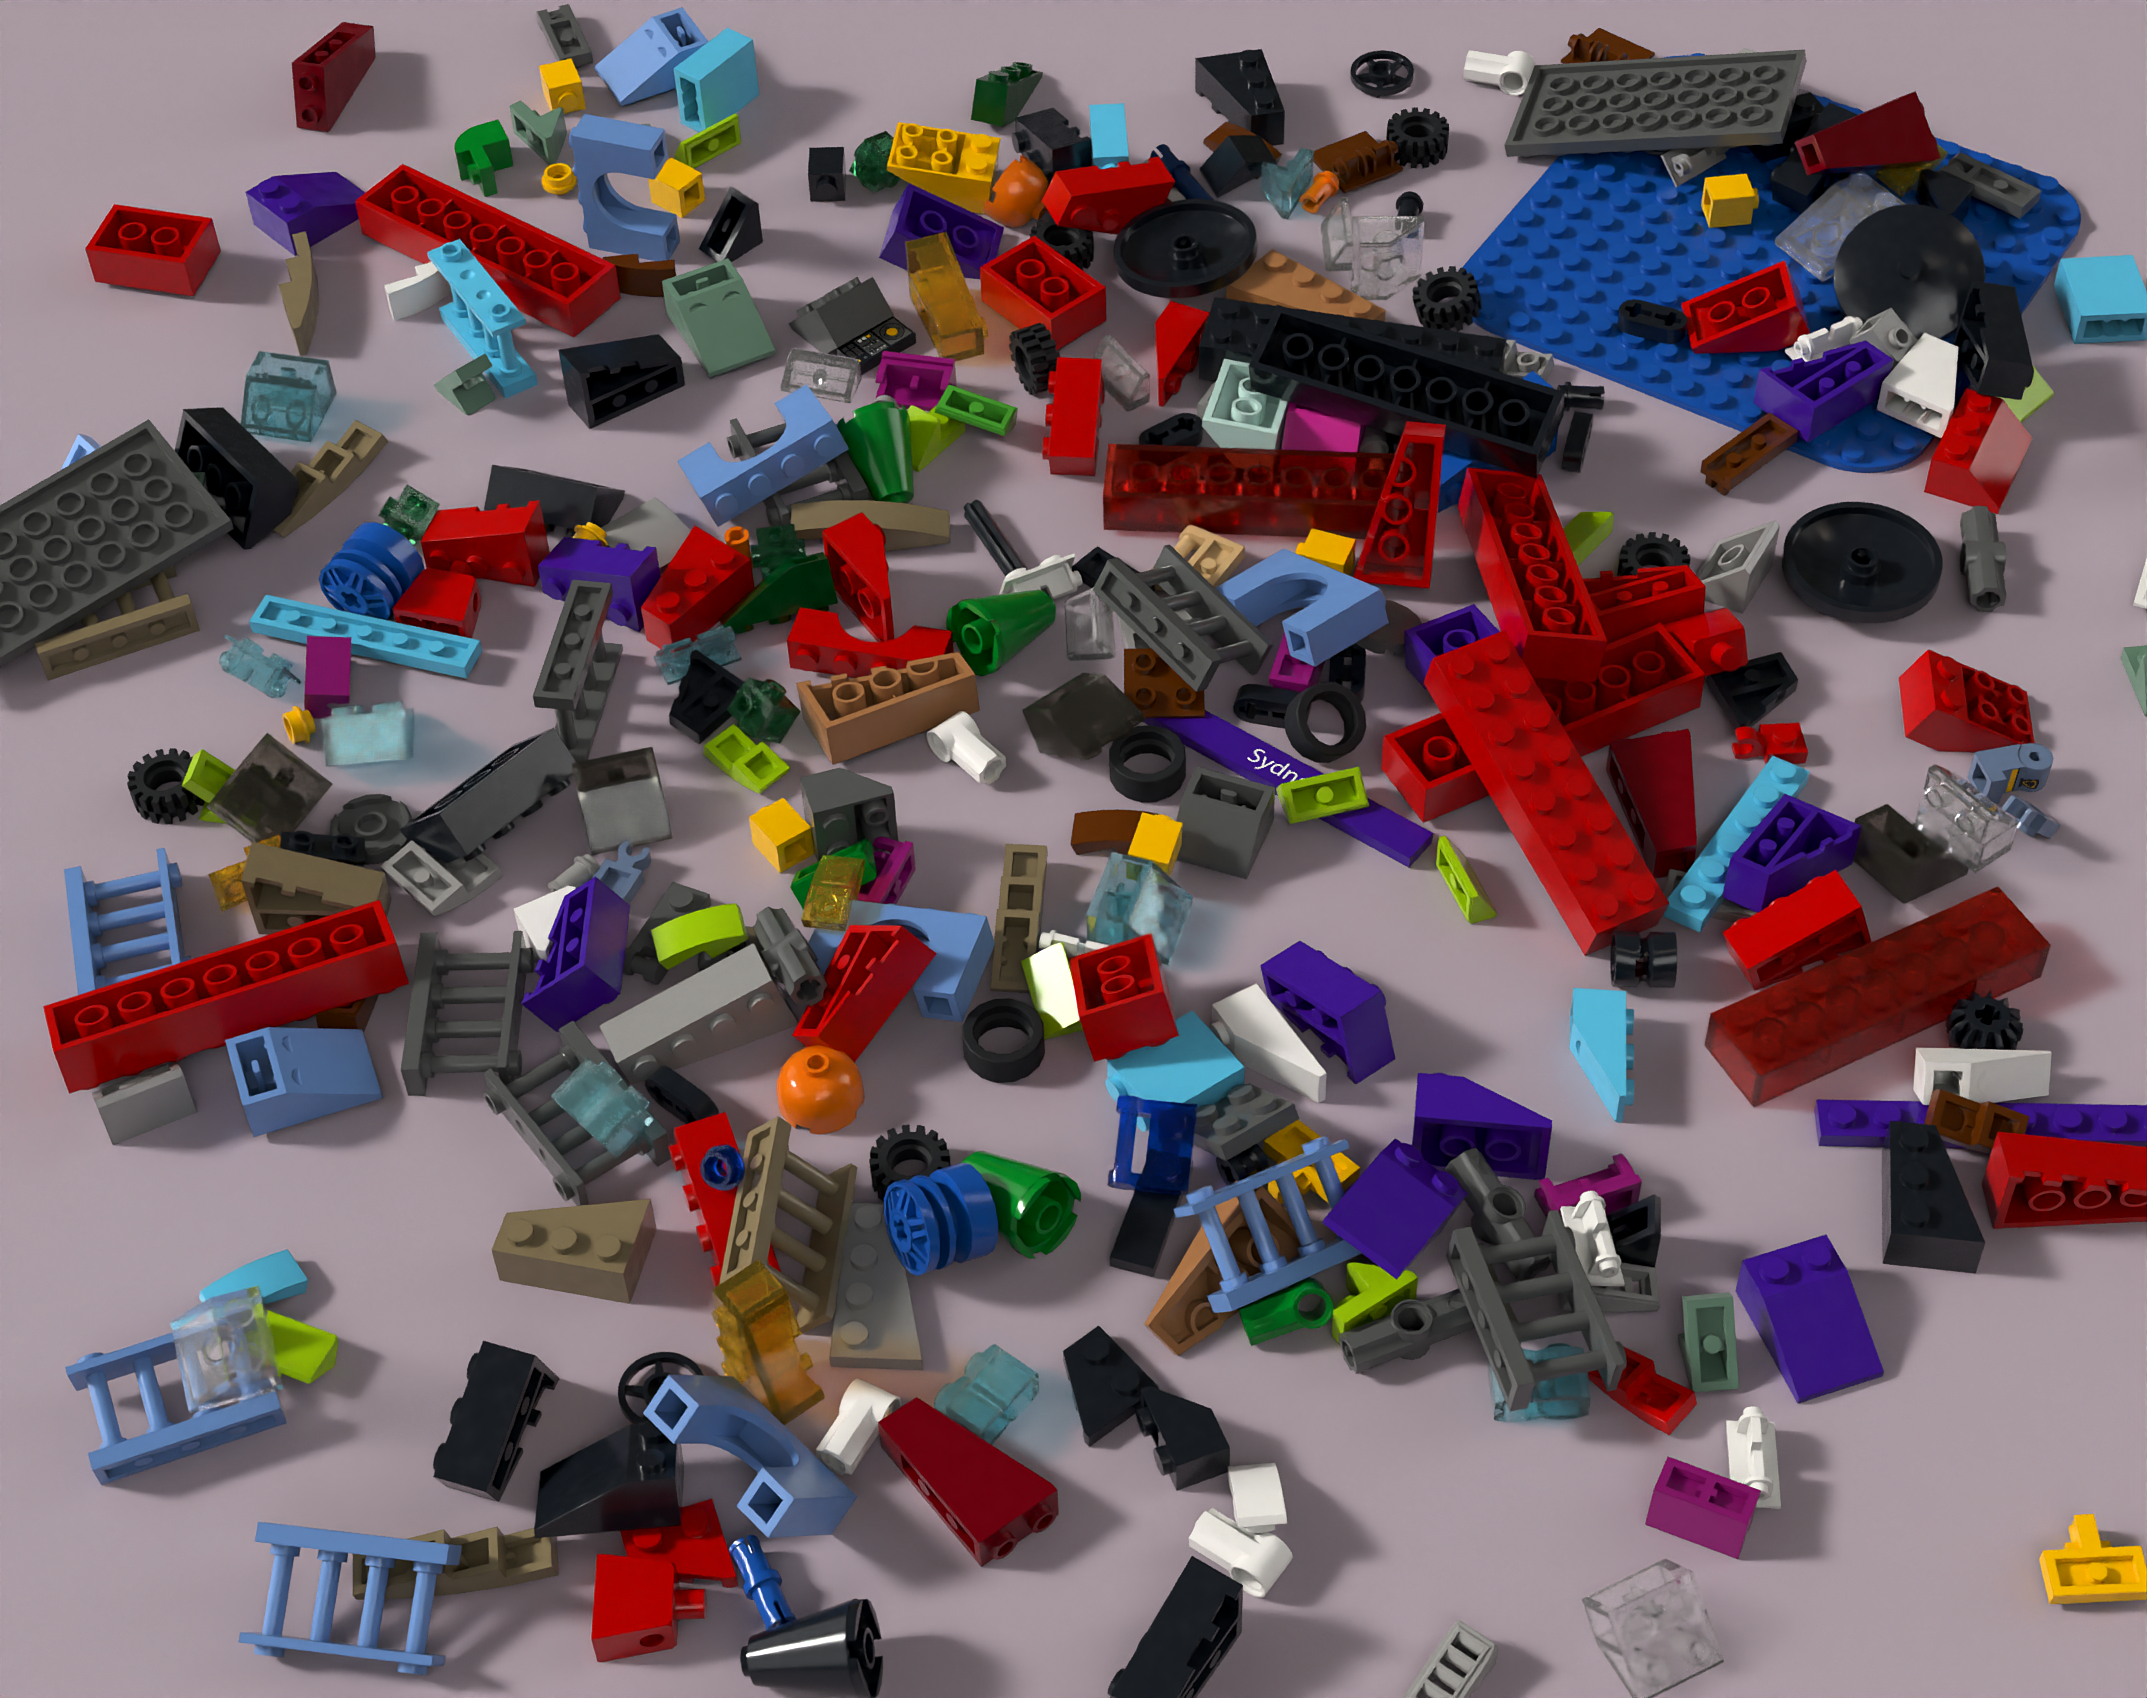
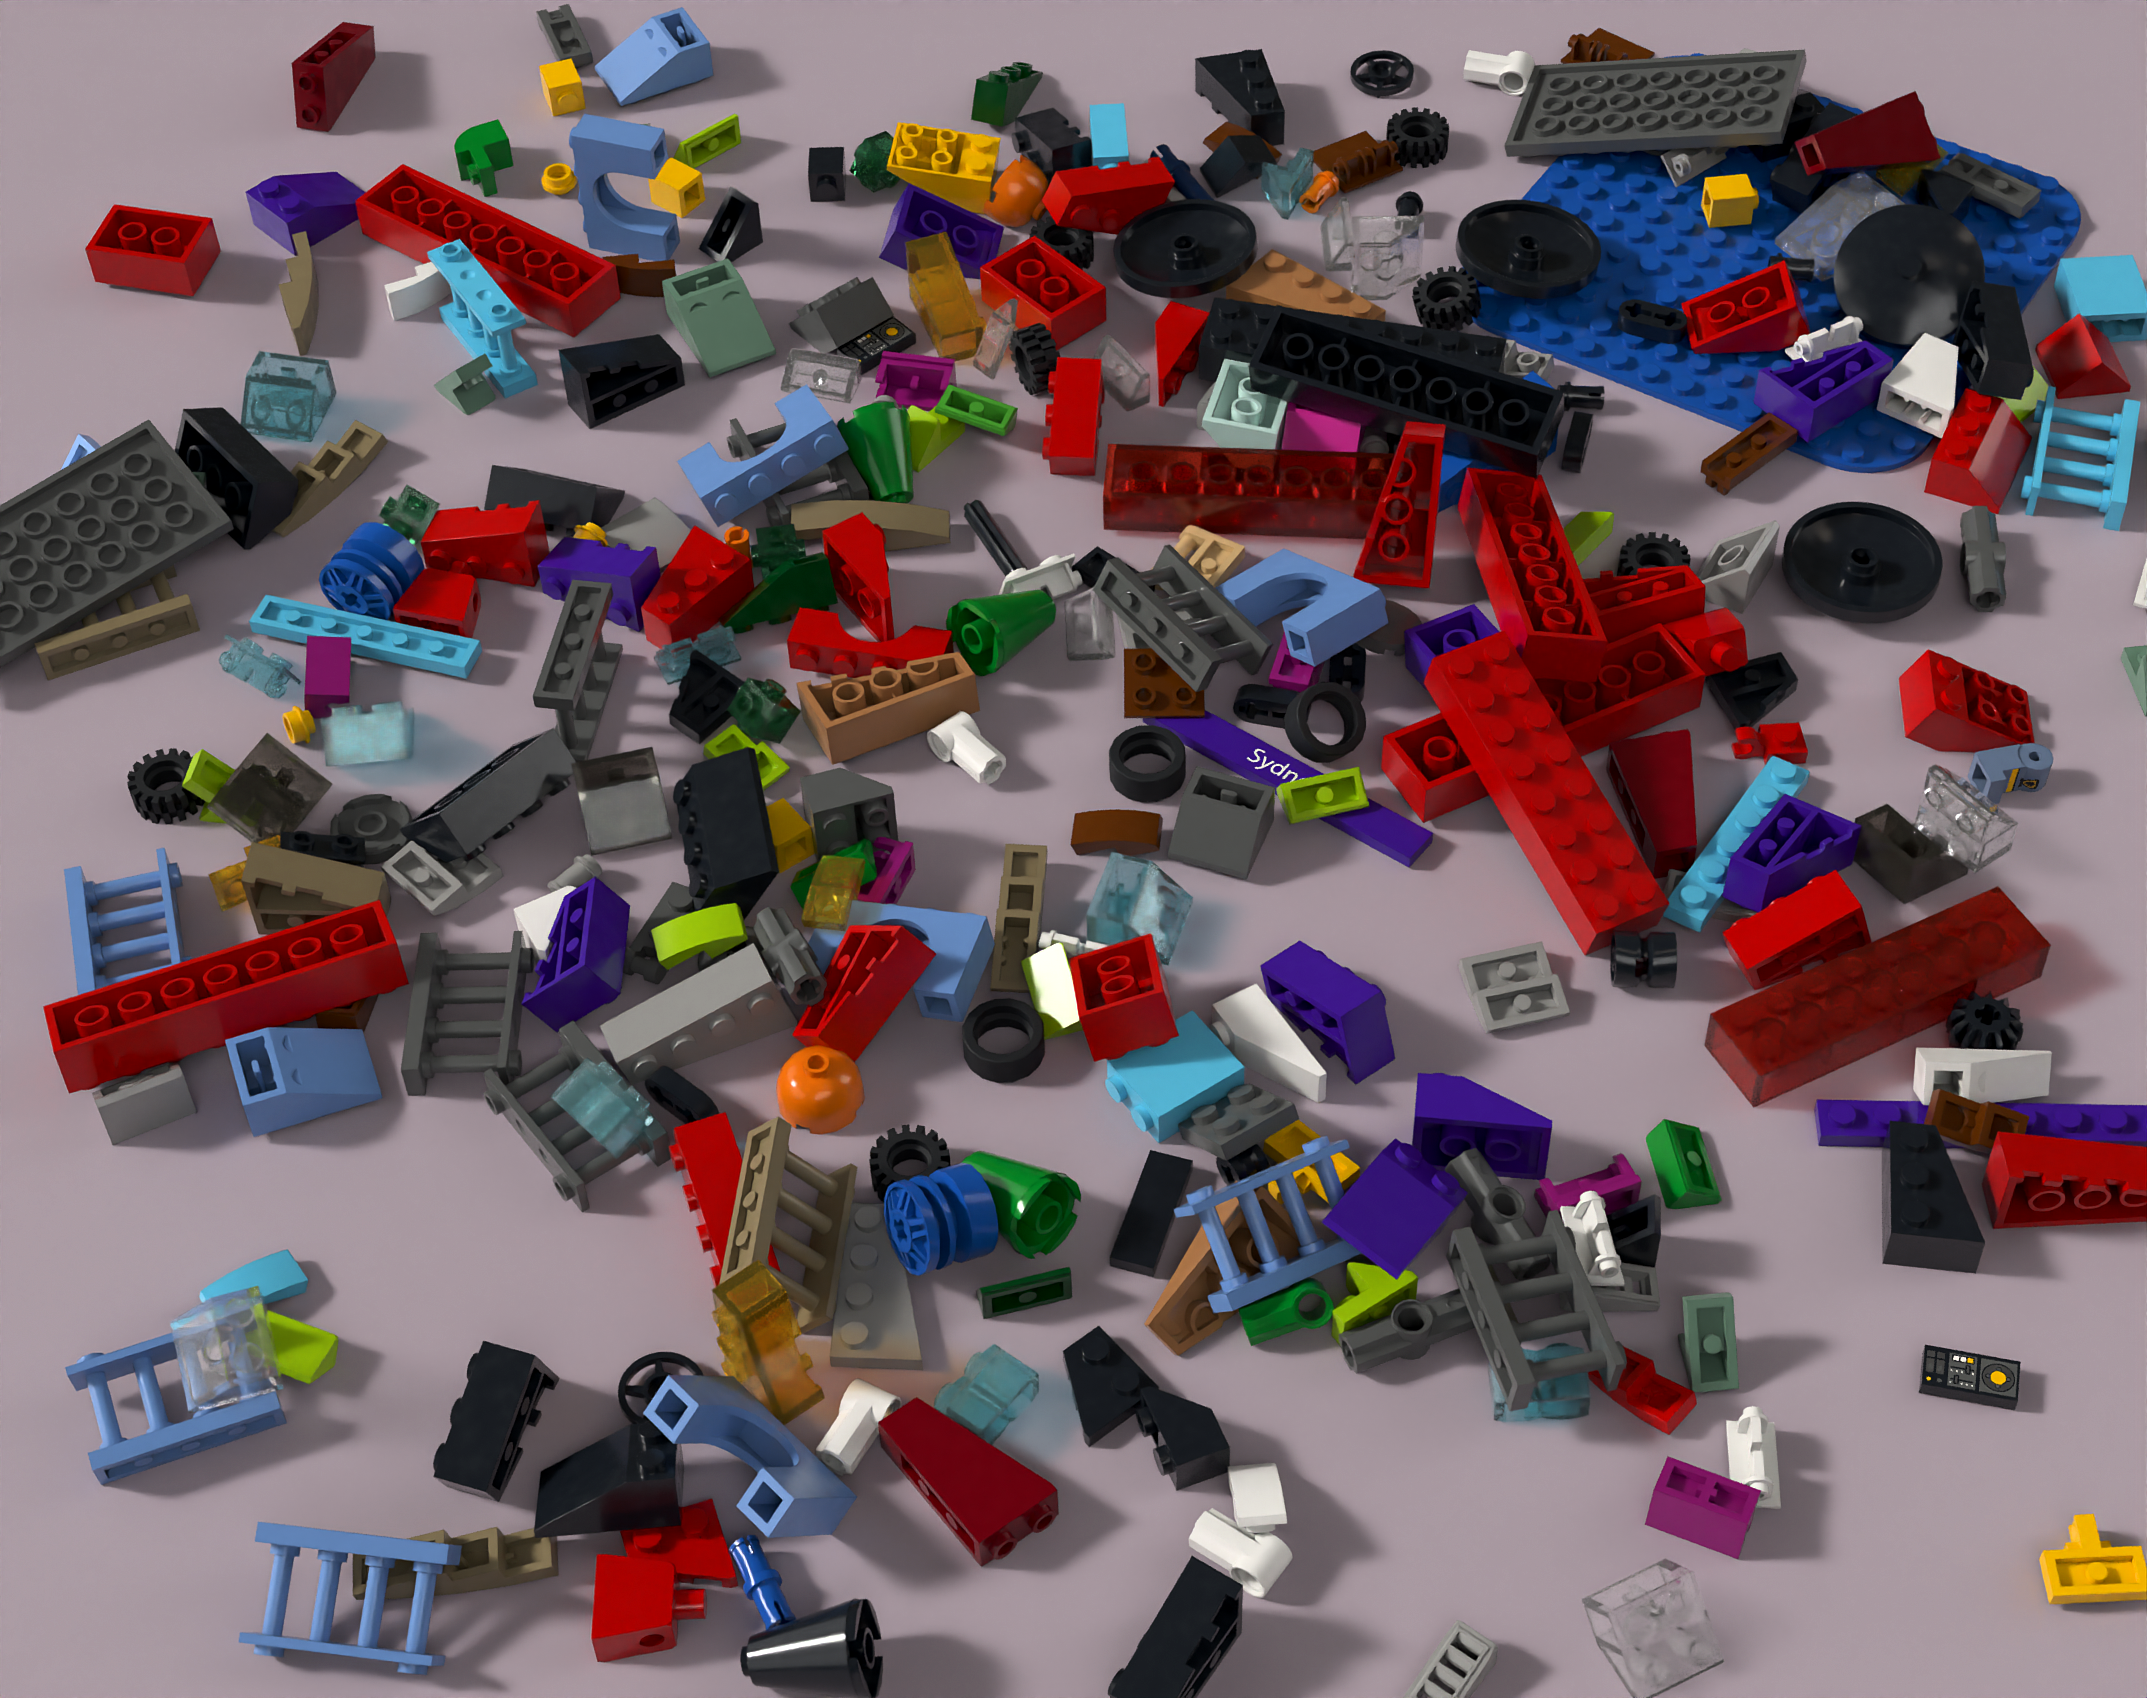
(541, 133): sand green slope -> none
(577, 1248): dark tan wedge -> none
(626, 874): sand blue plate -> none
(714, 1172): clear blue plate -> none
(716, 80): medium azure brick -> none
(726, 831): none -> black slope
(996, 339): none -> clear slope
(1025, 1293): none -> dark green slope
(1081, 717): clear smoke slope -> none
(1157, 840): yellow brick -> none
(1168, 1146): clear blue plate -> none
(1179, 430): black beam -> none
(1329, 550): yellow brick -> none
(1463, 882): lime slope -> none
(1513, 987): none -> light grey slope
(1528, 249): none -> black dish
(1600, 1046): medium azure slope -> none
(1682, 1165): none -> green slope
(1800, 268): none -> black pin
(1809, 1318): dark purple slope -> none
(1887, 334): light grey brick -> none
(1970, 1377): none -> tile
(2030, 818): sand blue plate -> none
(2081, 361): none -> red slope
(2114, 475): none -> medium azure fence

